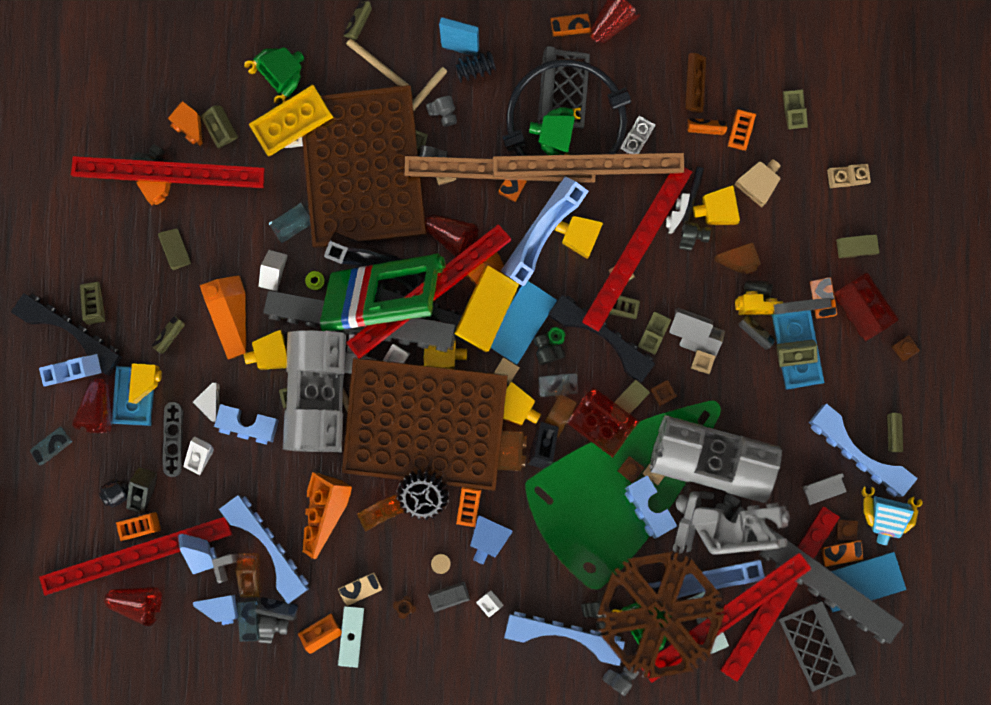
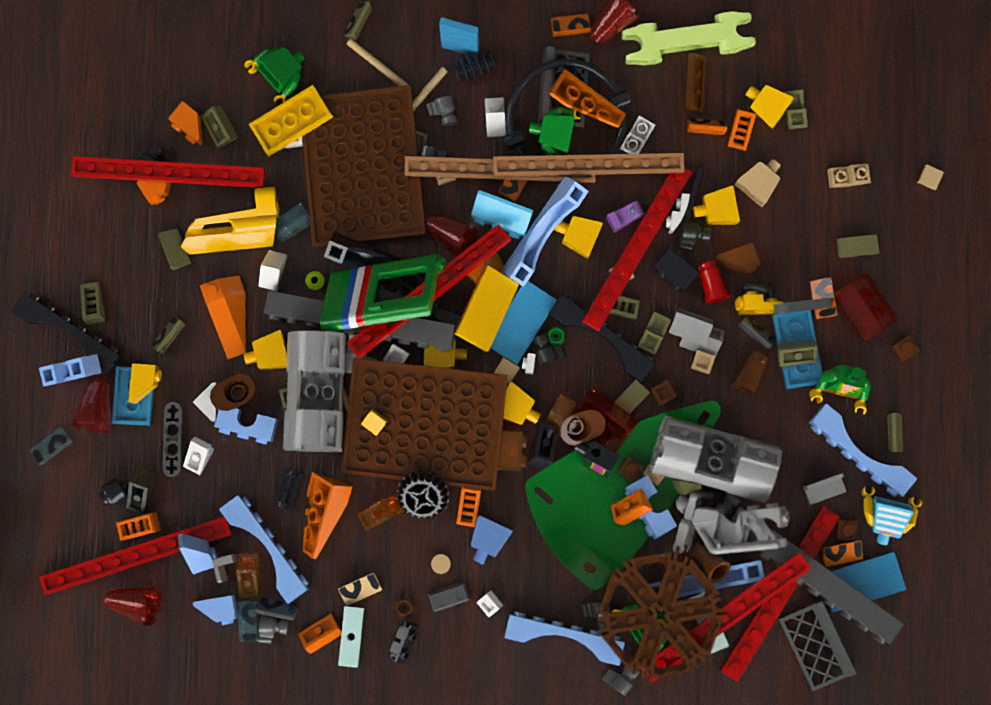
(232, 392): none -> reddish brown piece
(249, 227): none -> yellow panel
(288, 489): none -> black hinge
(374, 422): none -> yellow slope
(401, 651): none -> black hinge
(495, 117): none -> white slope
(495, 210): none -> medium azure slope
(528, 363): none -> white plate
(558, 385): slope -> none
(582, 98): none -> orange wedge
(582, 427): none -> reddish brown piece
(603, 462): none -> black torso
(625, 216): none -> medium lavender leg
(630, 508): none -> orange slope
(656, 42): none -> yellowish green piece
(675, 271): none -> black brick
(685, 487): none -> olive slope
(711, 564): none -> reddish brown plant
(713, 283): none -> red plant
(750, 373): none -> reddish brown plant
(769, 104): none -> yellow torso
(845, 382): none -> green torso
(930, 177): none -> tan tile

